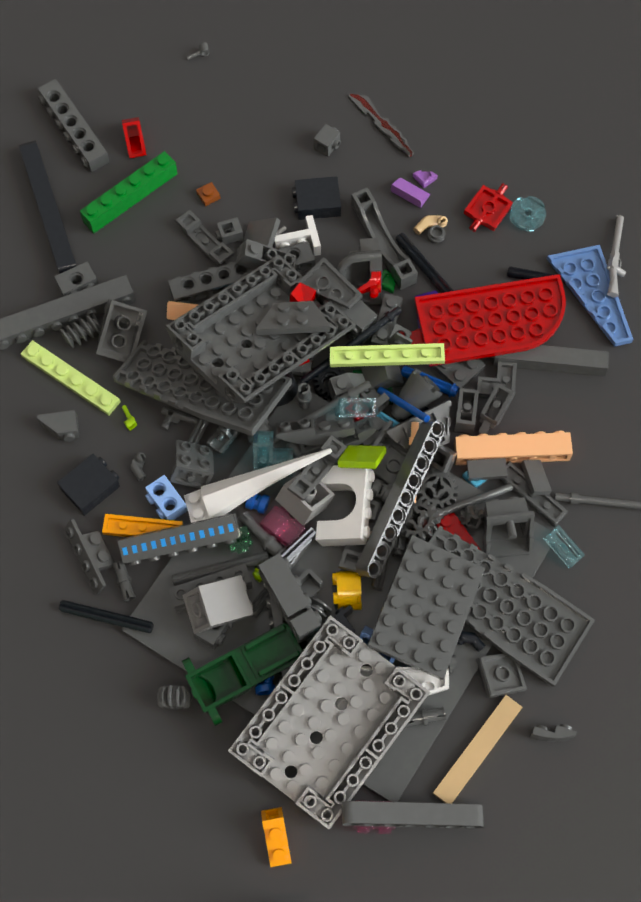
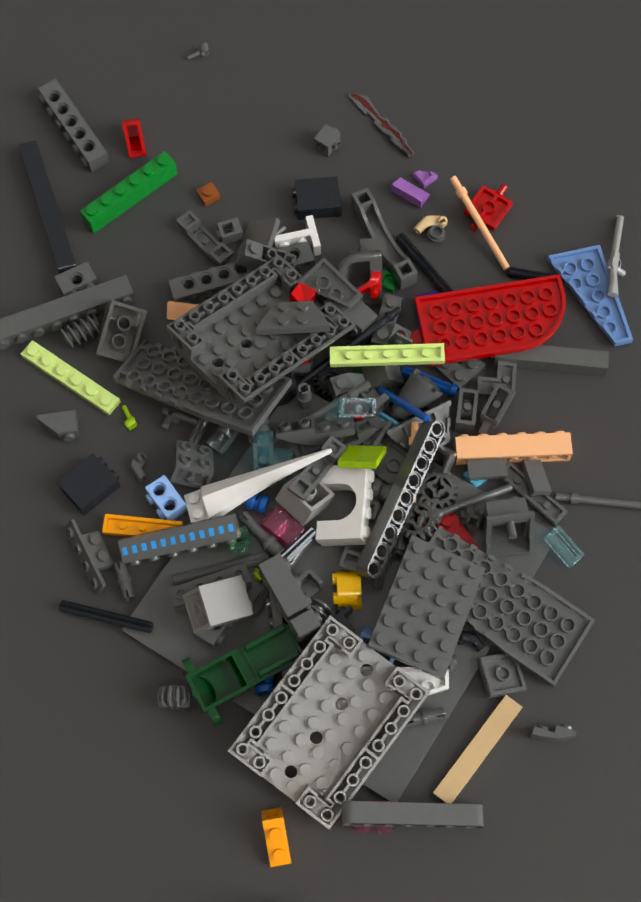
(462, 193): none -> light nougat bar
(526, 222): clear light blue plate -> none

